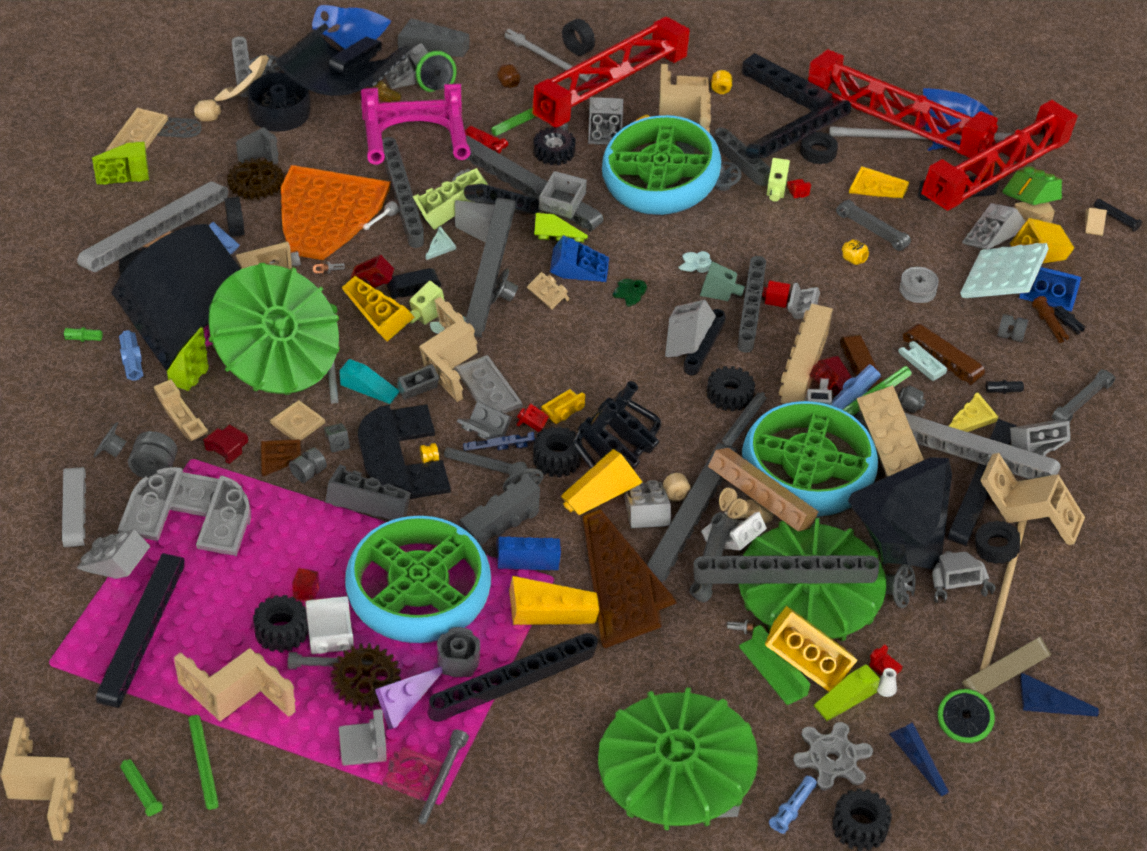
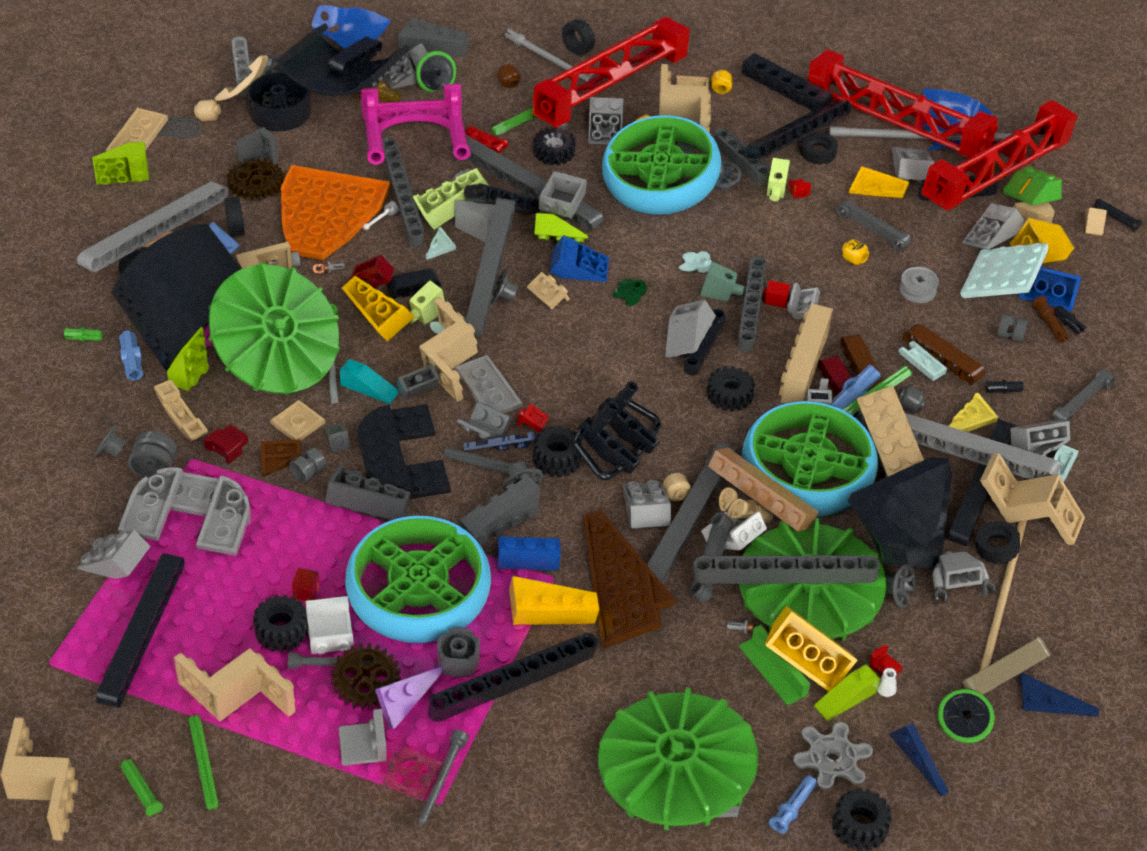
(73, 507): light grey beam -> none
(429, 453): yellow wheel -> none
(564, 406): yellow bracket -> none
(601, 483): yellow slope -> none
(744, 419): dark grey axle -> none
(823, 371): clear red plate -> none
(911, 163): none -> light grey slope
(1066, 457): none -> light aqua hinge

